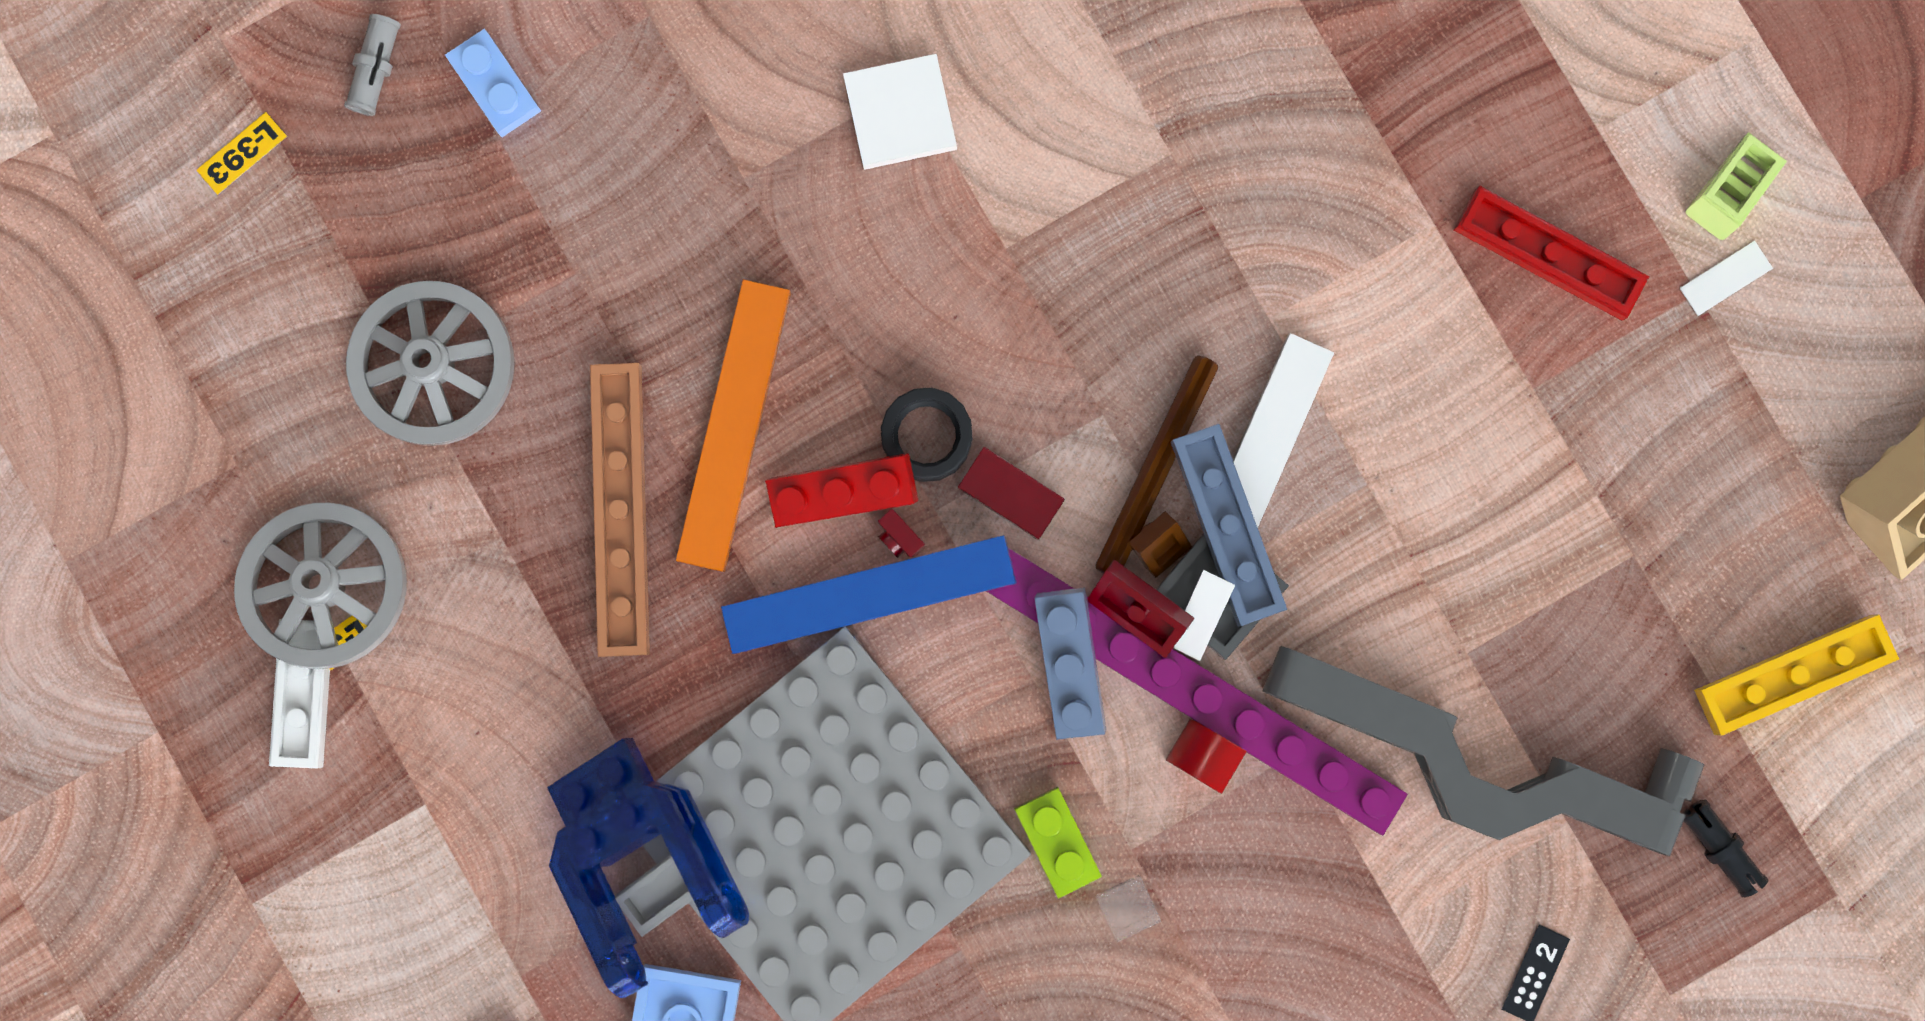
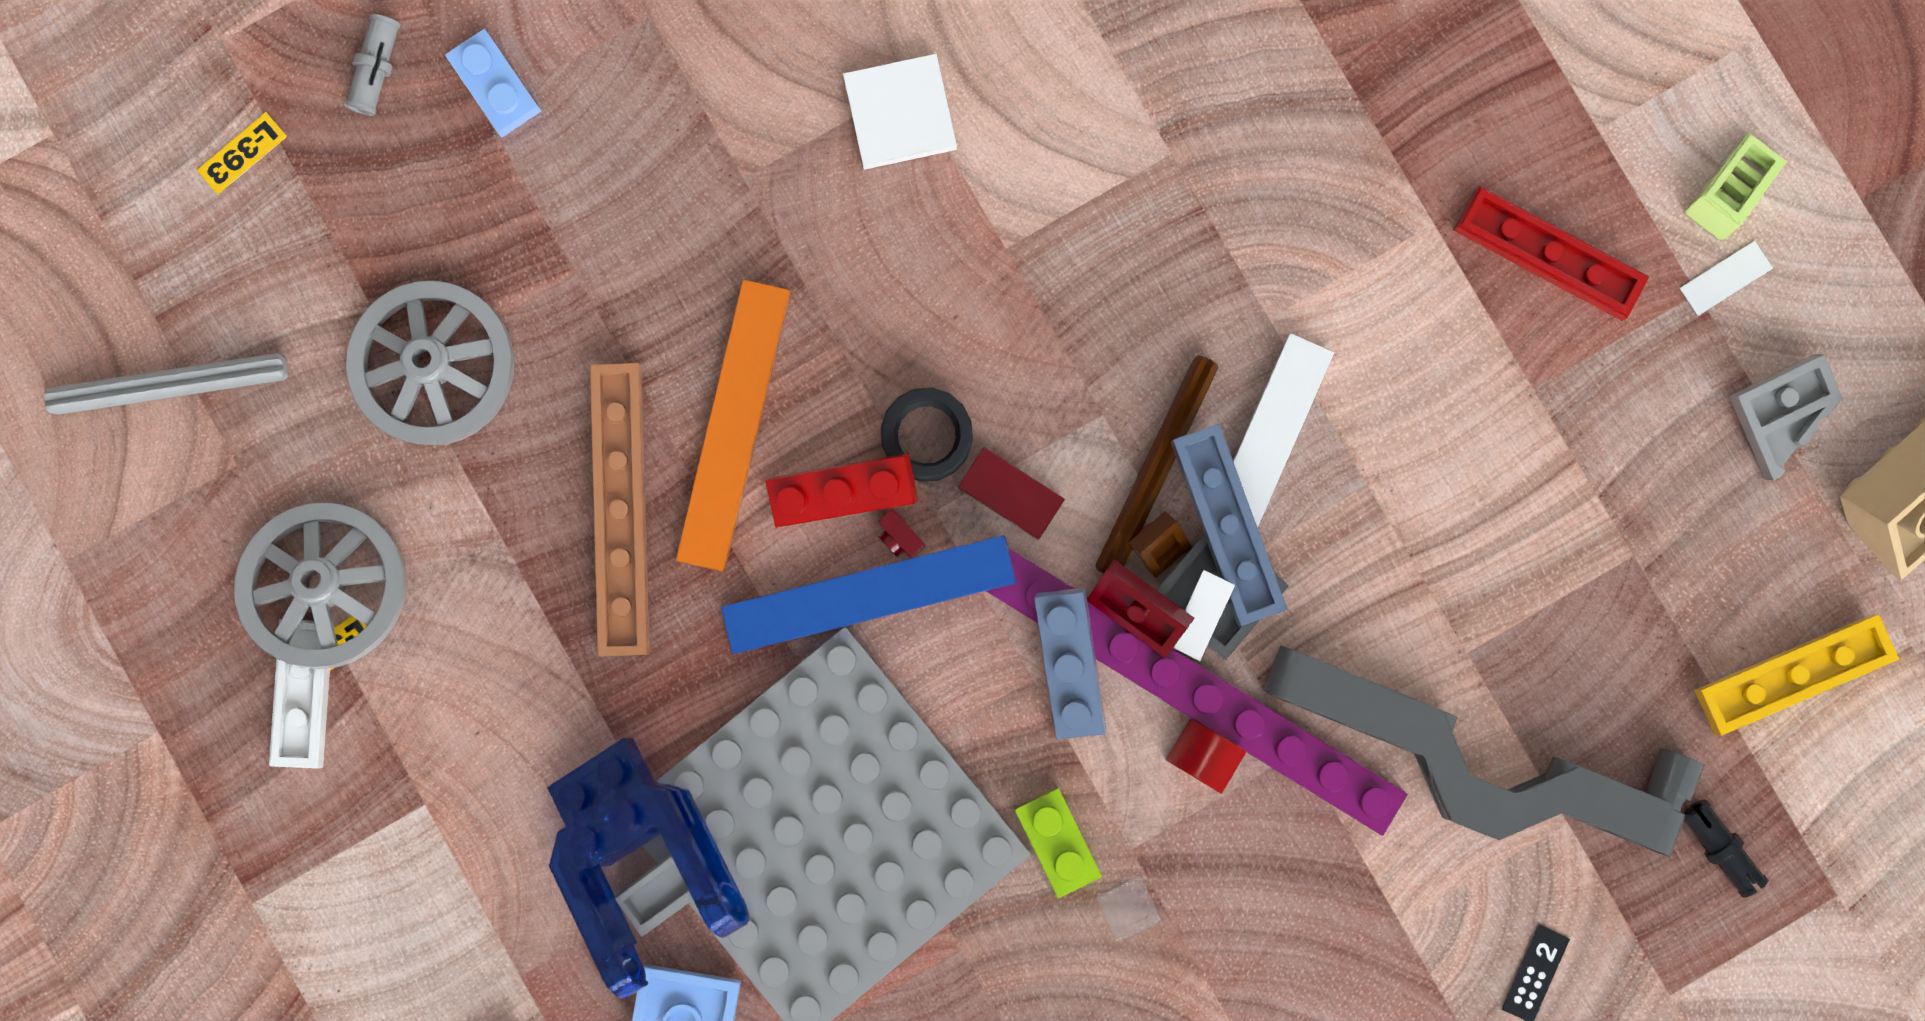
(166, 384): none -> light grey axle
(1785, 411): none -> light grey wing

